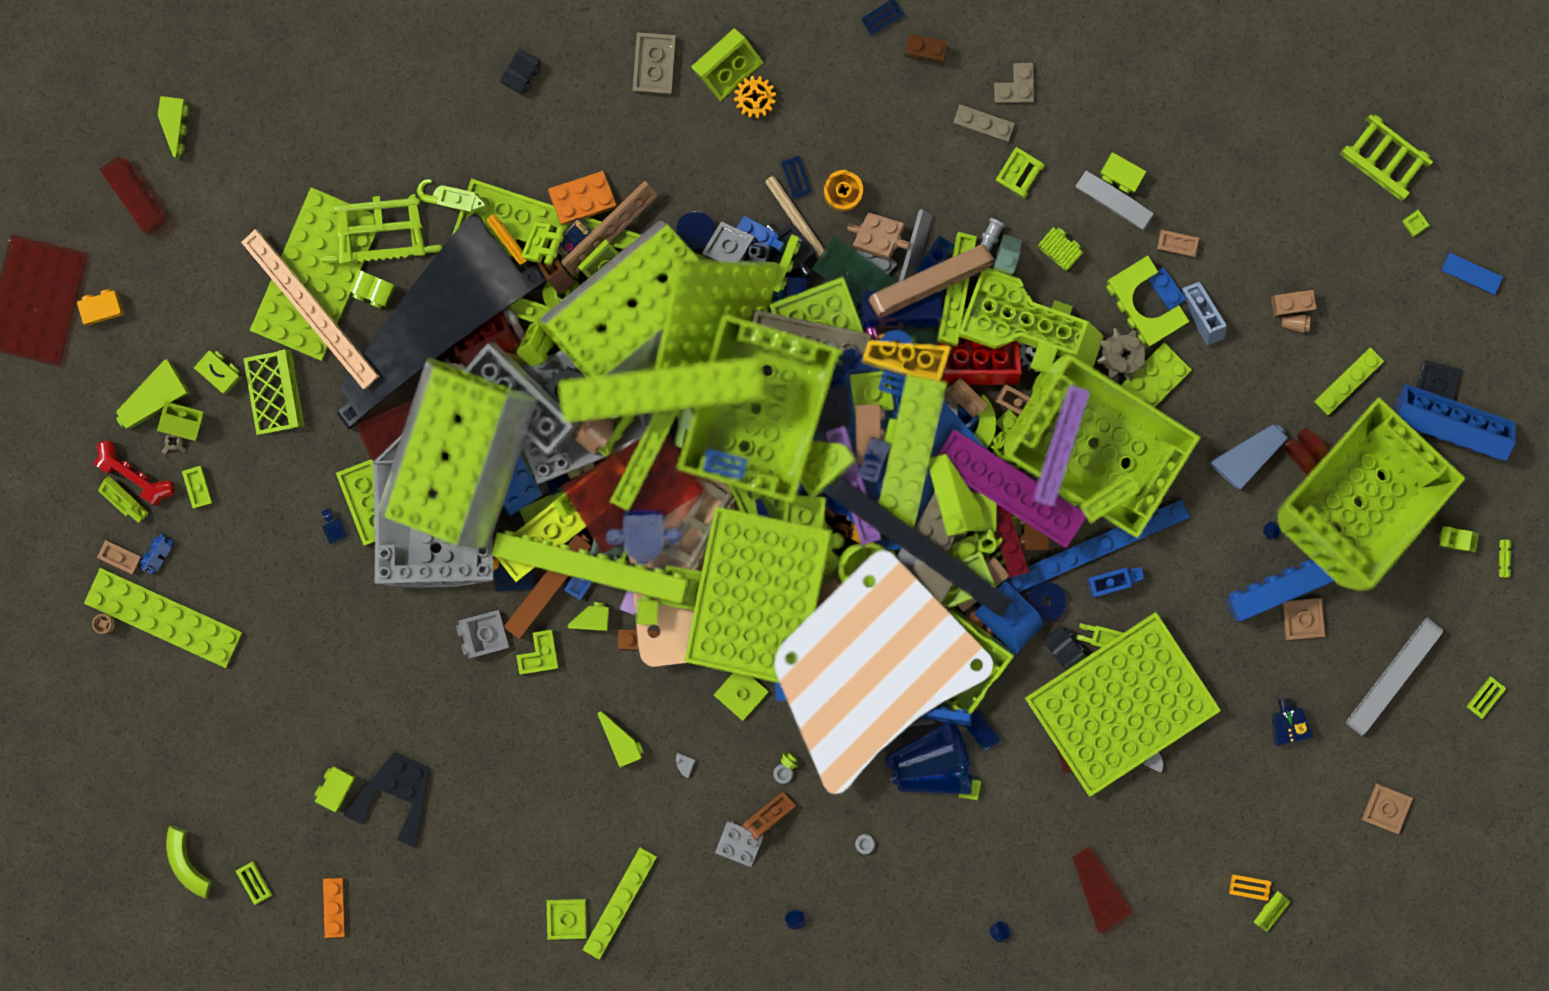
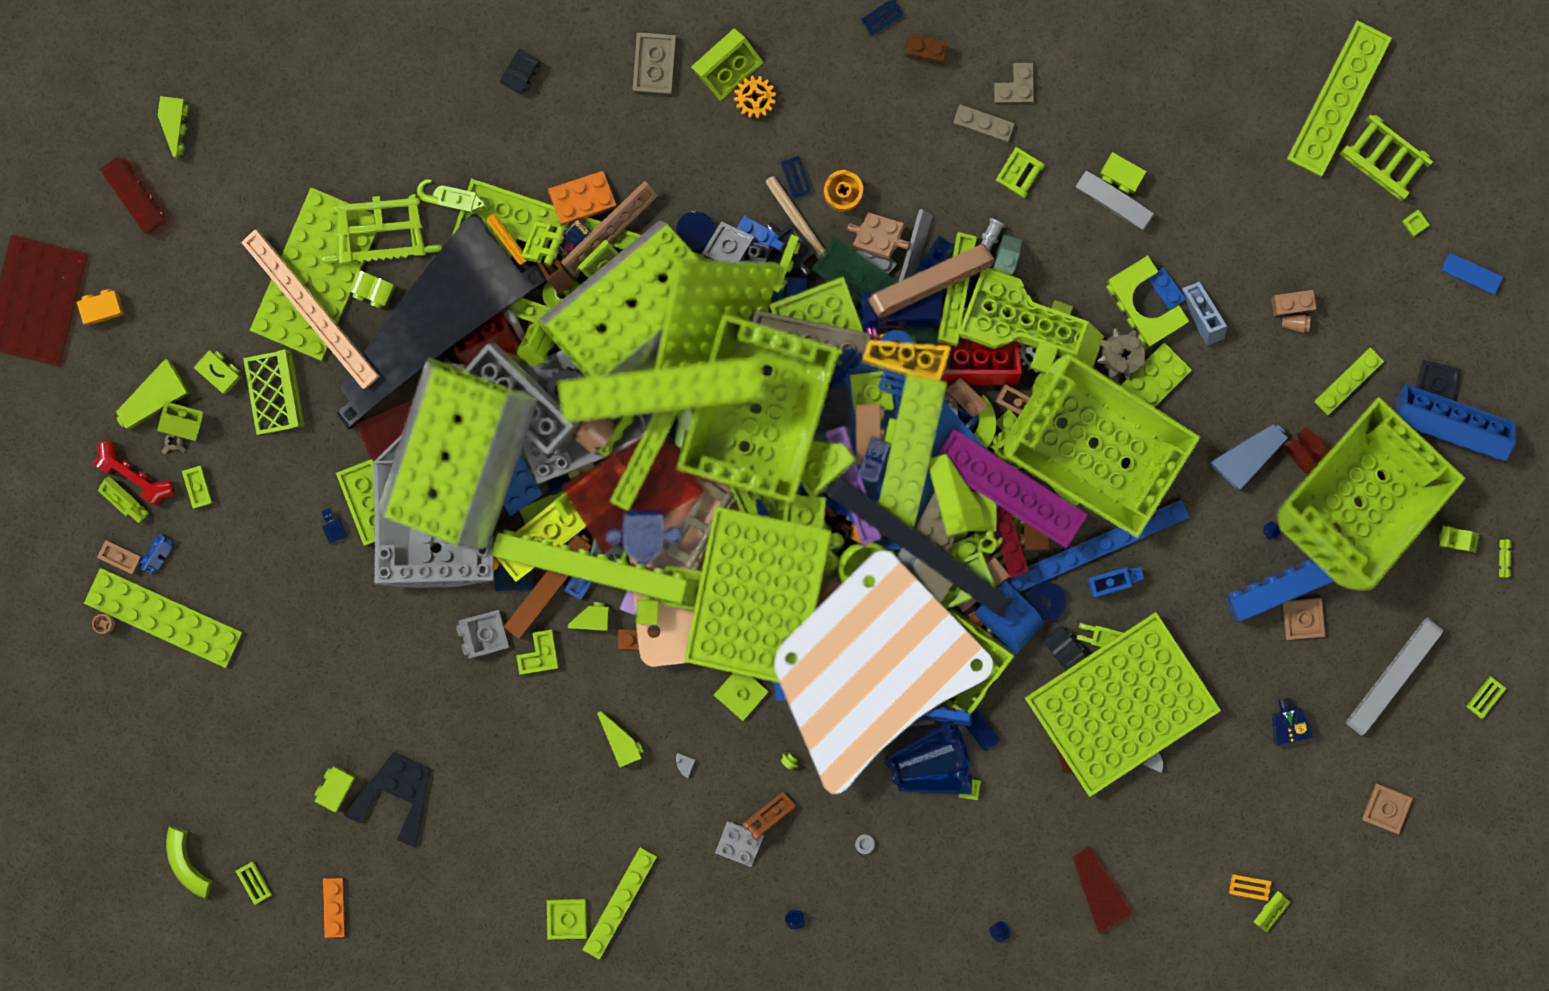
(741, 468): blue tile -> none
(782, 774): light grey tile -> none
(1060, 248): lime brick -> none
(1061, 445): medium lavender plate -> none
(1109, 497): lime plate -> none
(1178, 243): medium nougat plate -> none
(1339, 98): none -> lime plate

